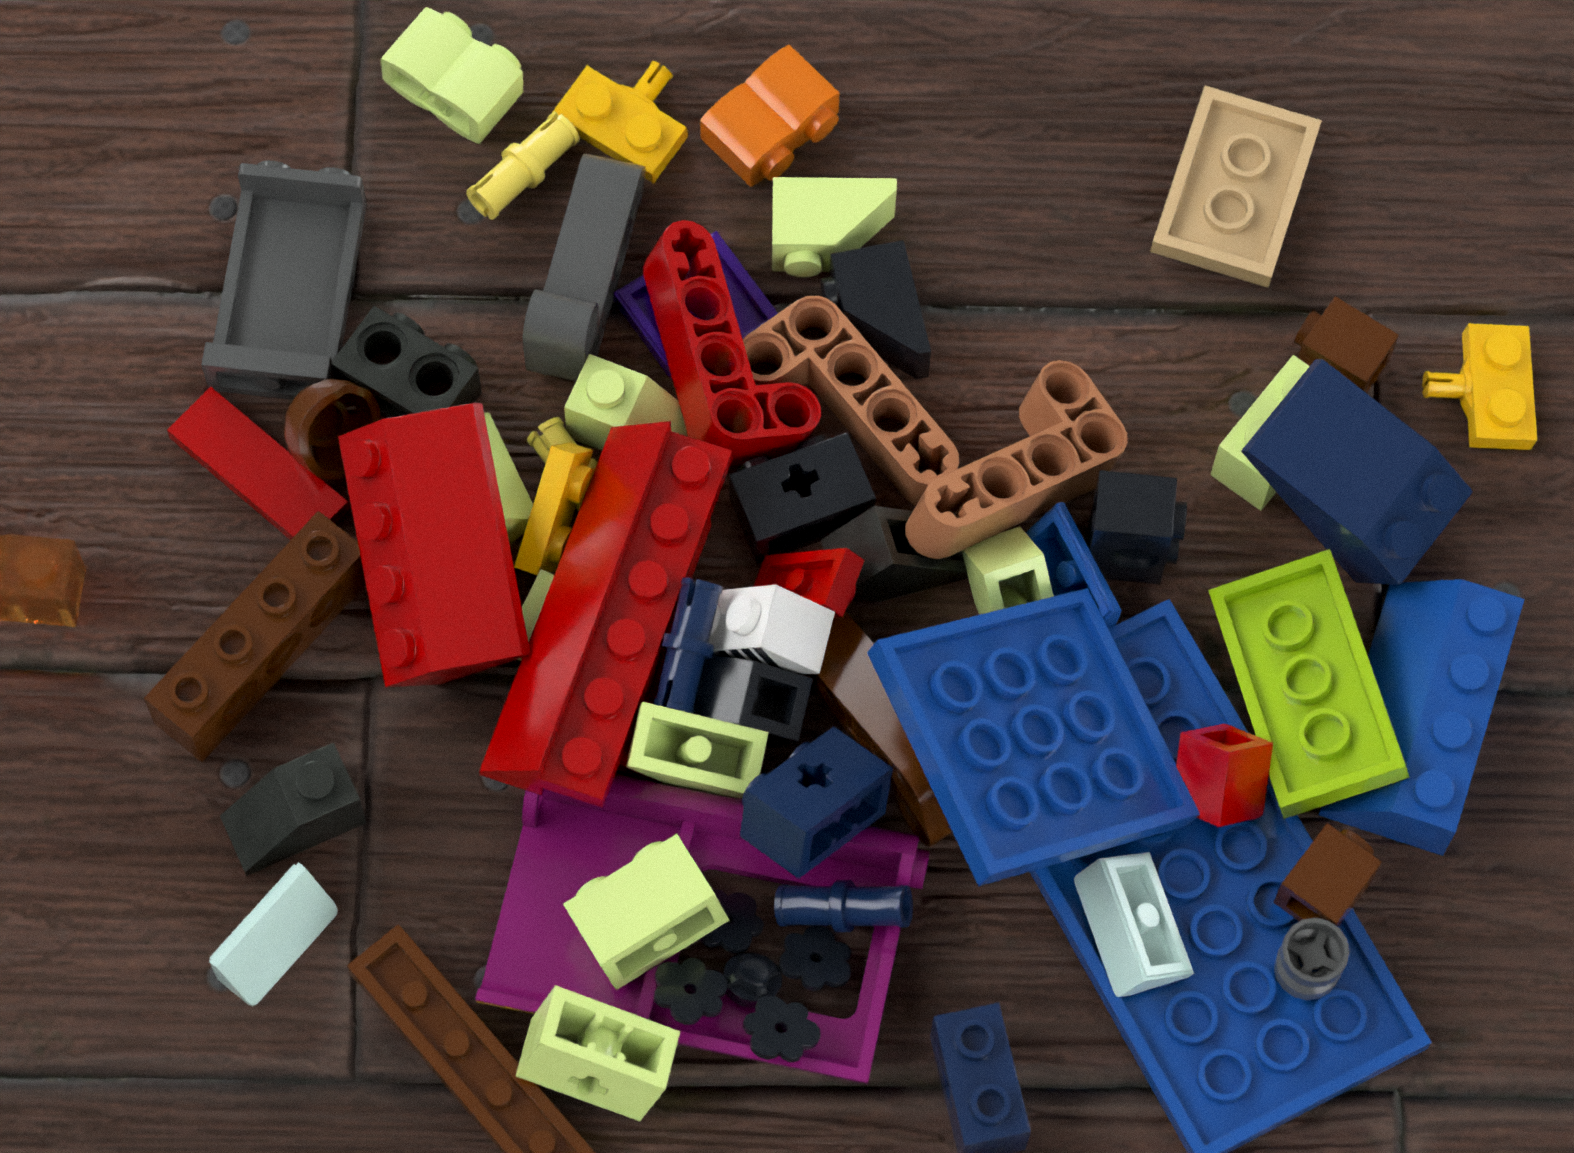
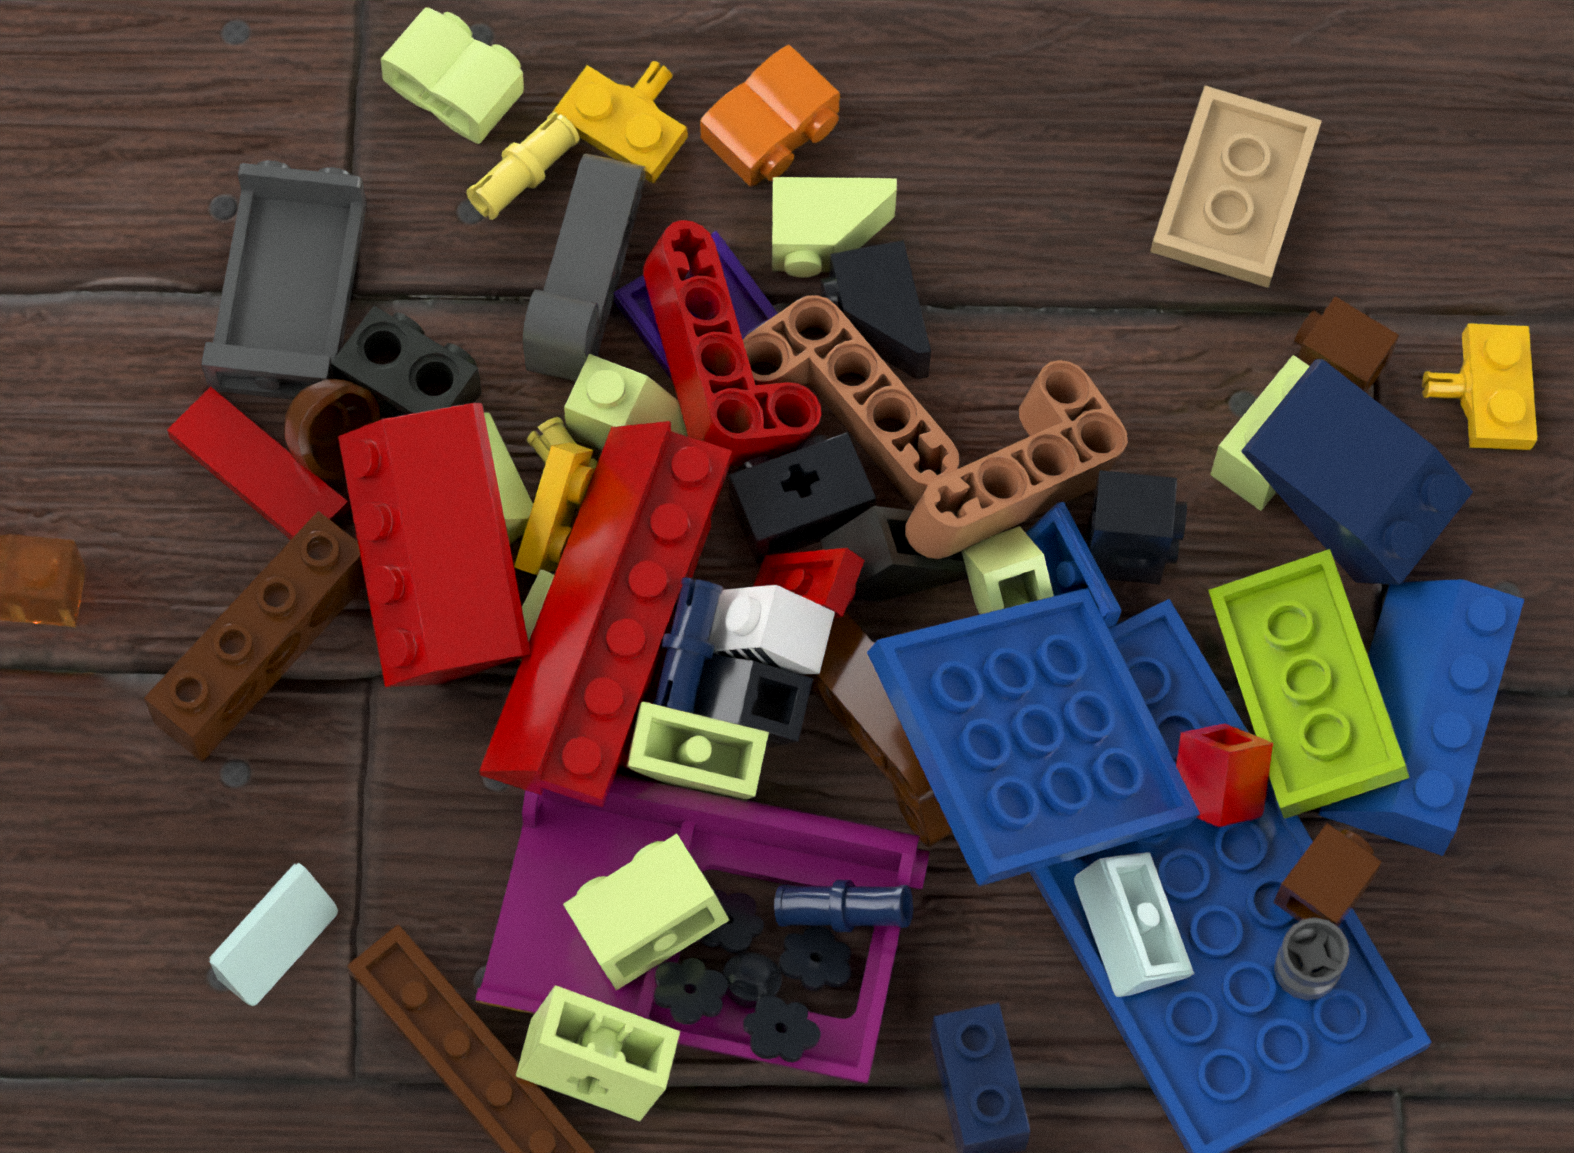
(293, 810): pearl dark grey slope -> none
(815, 801): dark blue brick -> none

